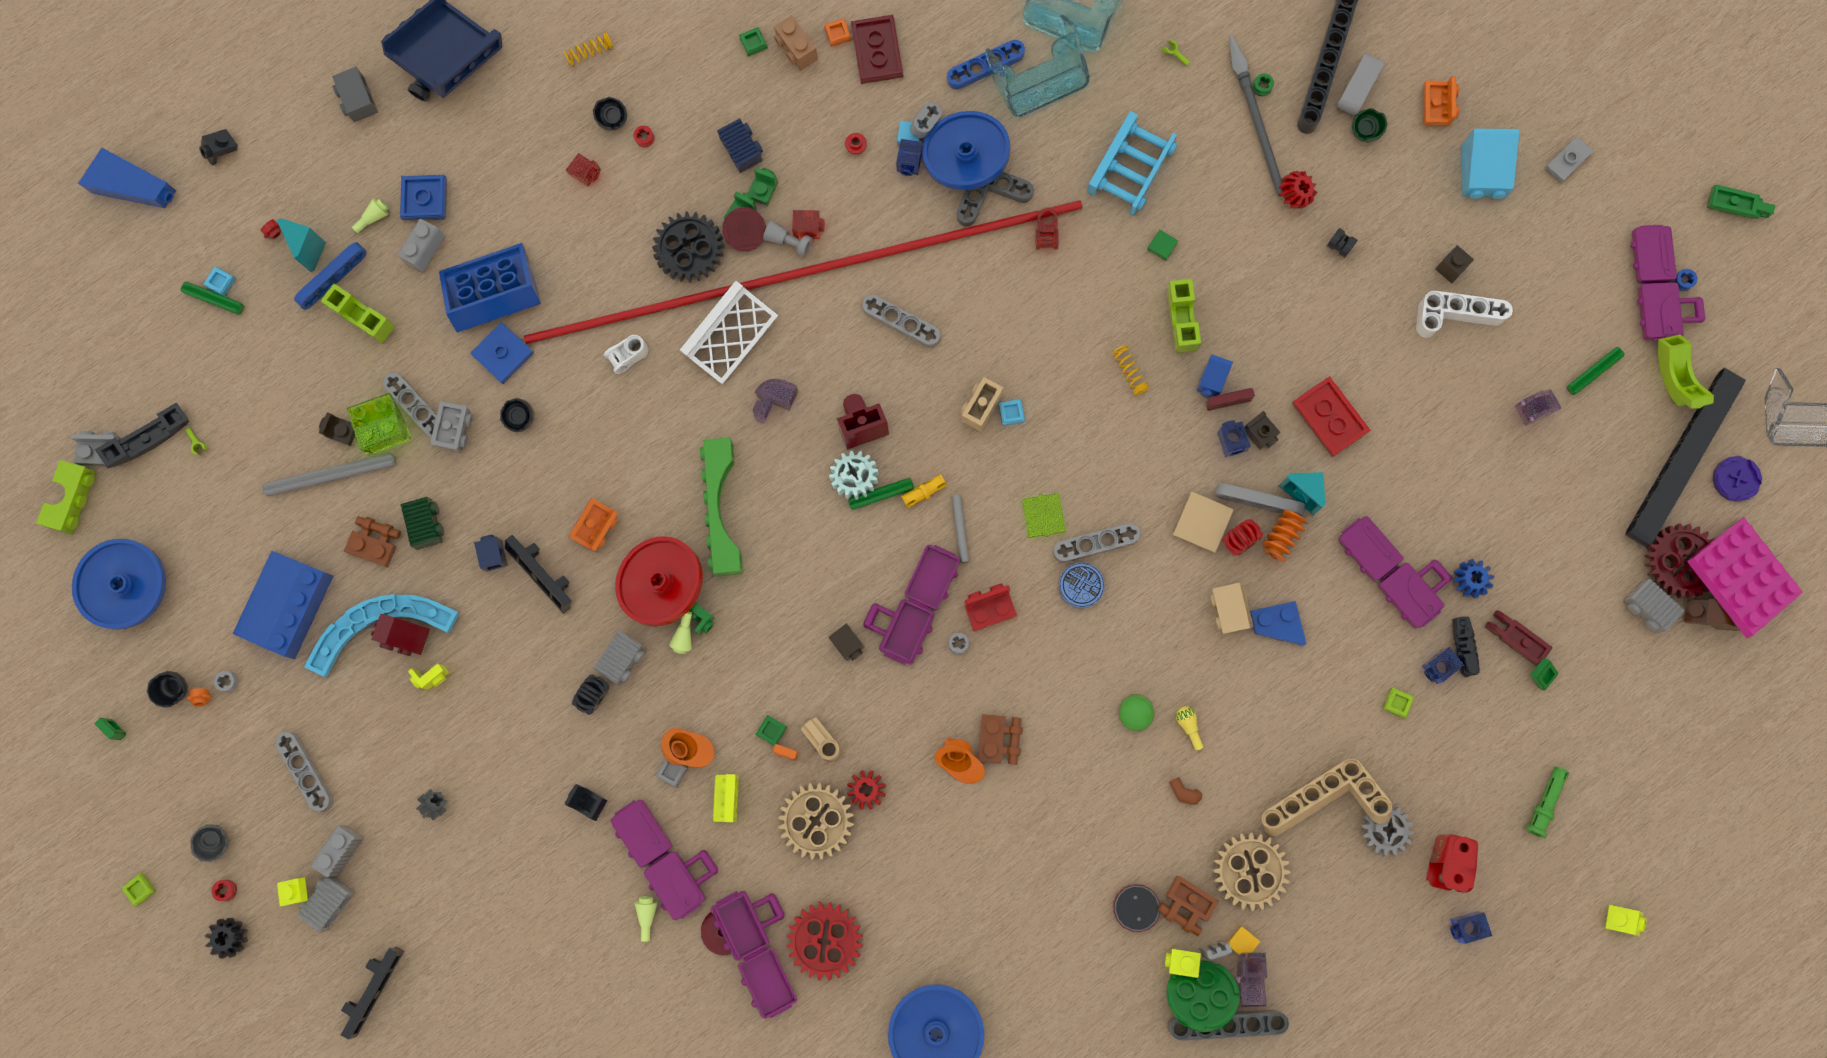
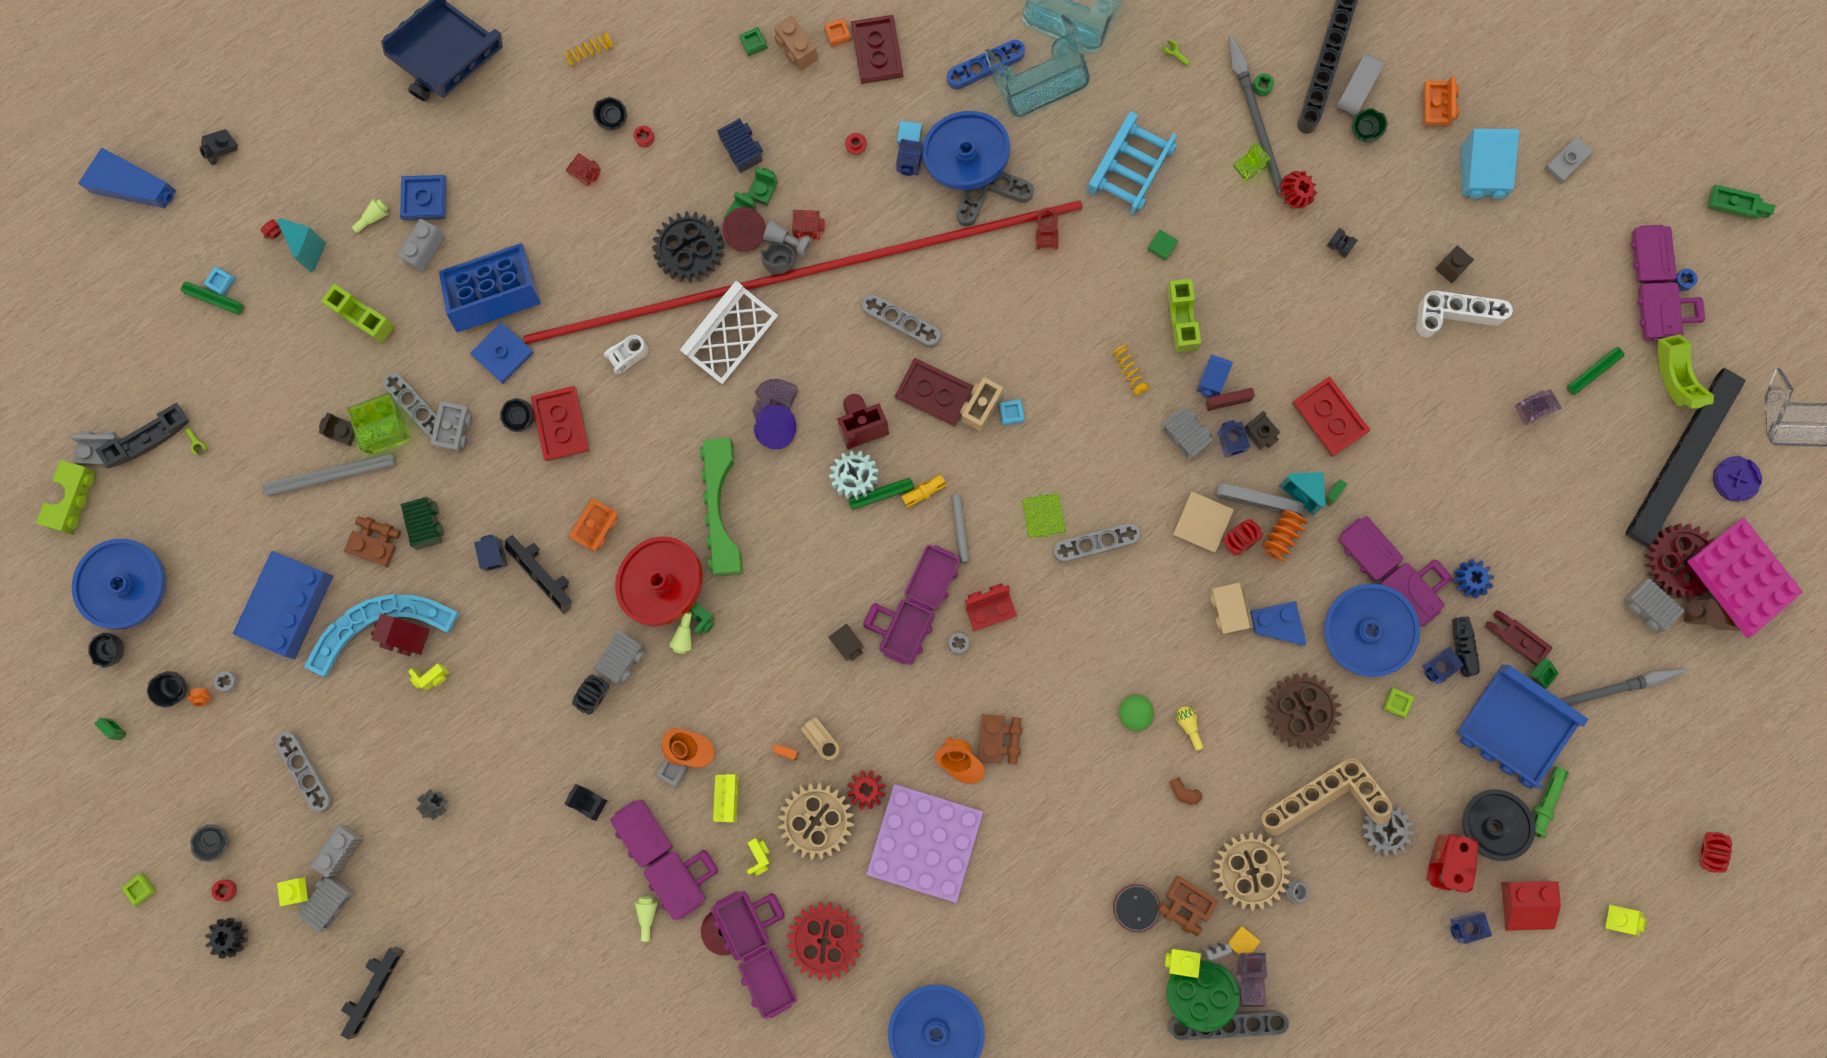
(106, 650): none -> black hair
(330, 275): blue beam -> none
(354, 94): dark grey brick -> none
(560, 423): none -> red plate
(760, 852): none -> neon yellow bracket
(771, 730): green tile -> none
(775, 426): none -> dark purple tile
(778, 258): none -> dark grey hair
(925, 843): none -> lavender plate
(929, 122): light grey beam -> none
(934, 392): none -> dark red tile
(1081, 585): tile -> none
(1187, 433): none -> light grey brick
(1252, 162): none -> clear neon green panel
(1301, 891): none -> light grey plate
(1321, 701): none -> reddish brown gear
(1335, 491): none -> green tile
(1371, 630): none -> blue dish
(1509, 816): none -> black dish
(1519, 726): none -> blue panel
(1531, 905): none -> red slope
(1640, 682): none -> dark grey piece
(1715, 852): none -> red gear

